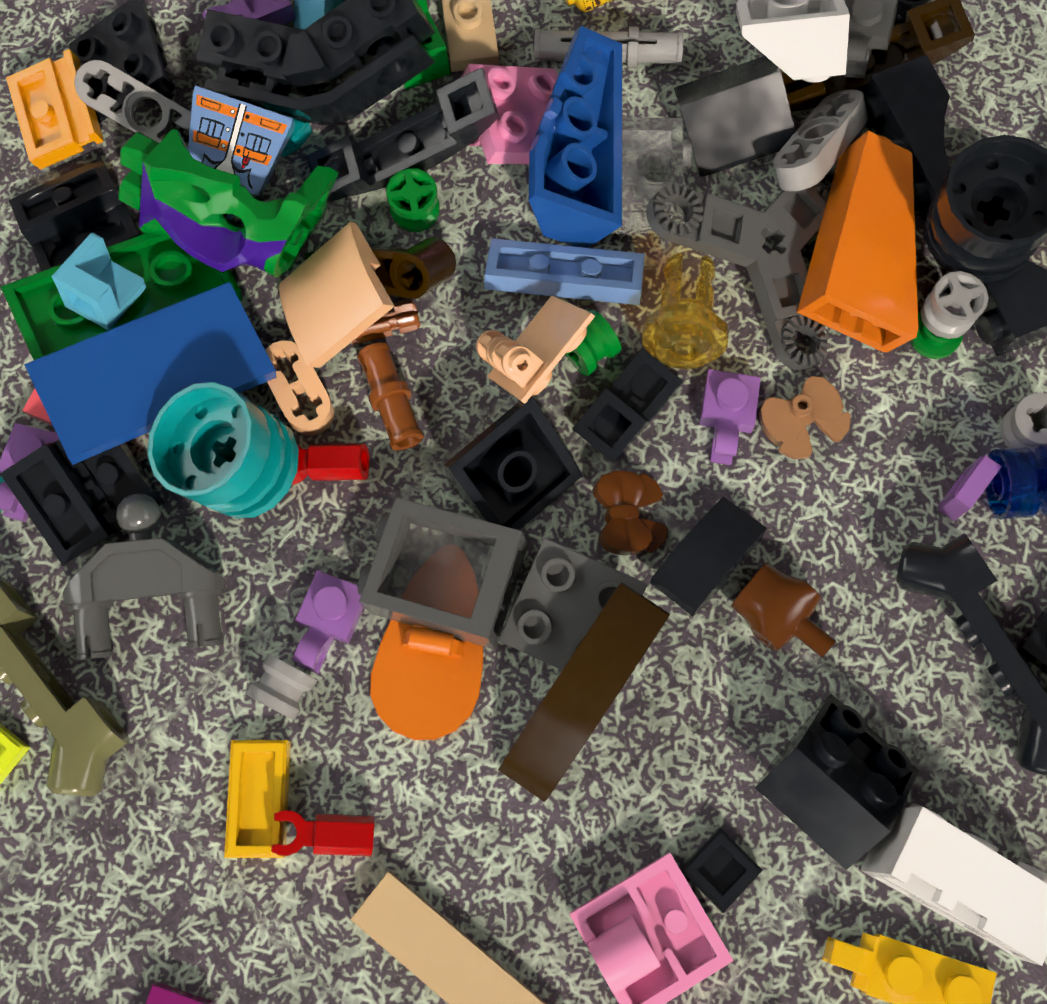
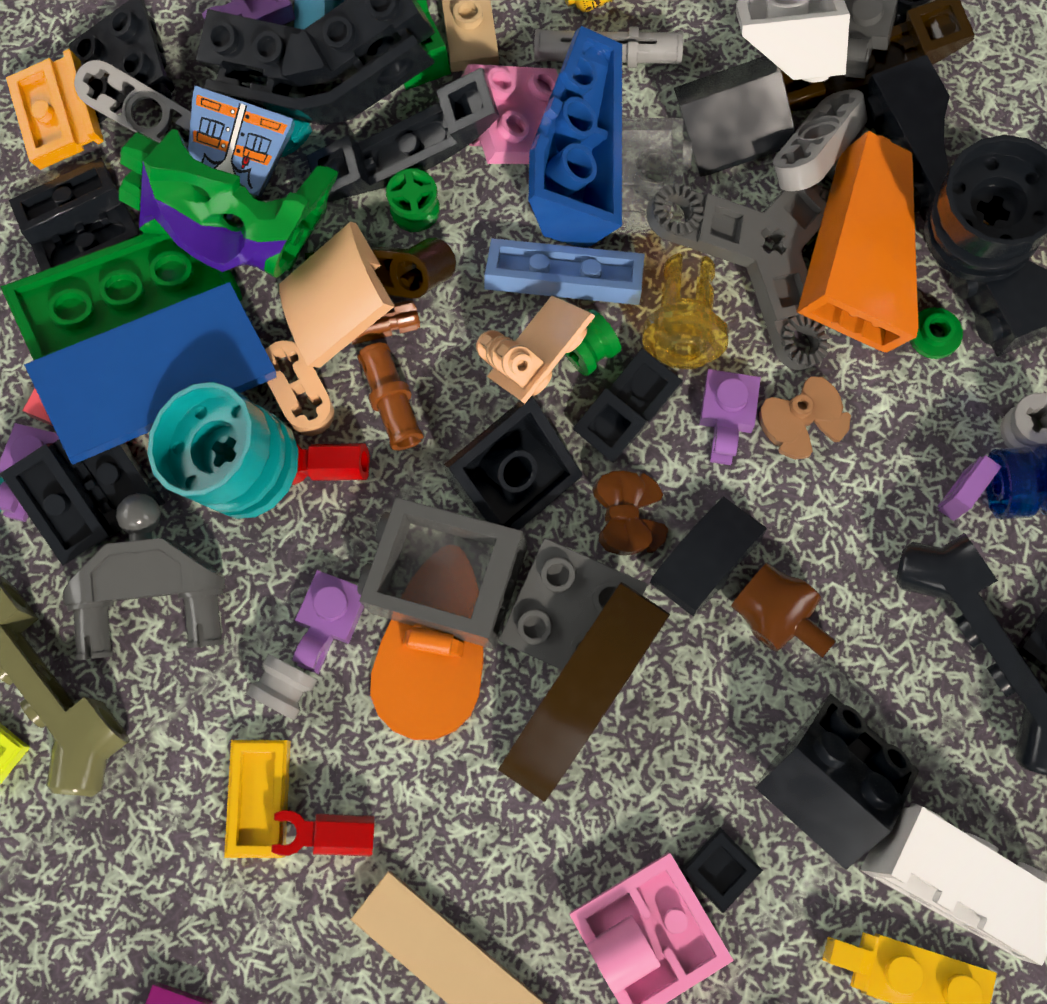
(97, 285): medium azure panel -> none
(959, 291): light grey wheel -> none

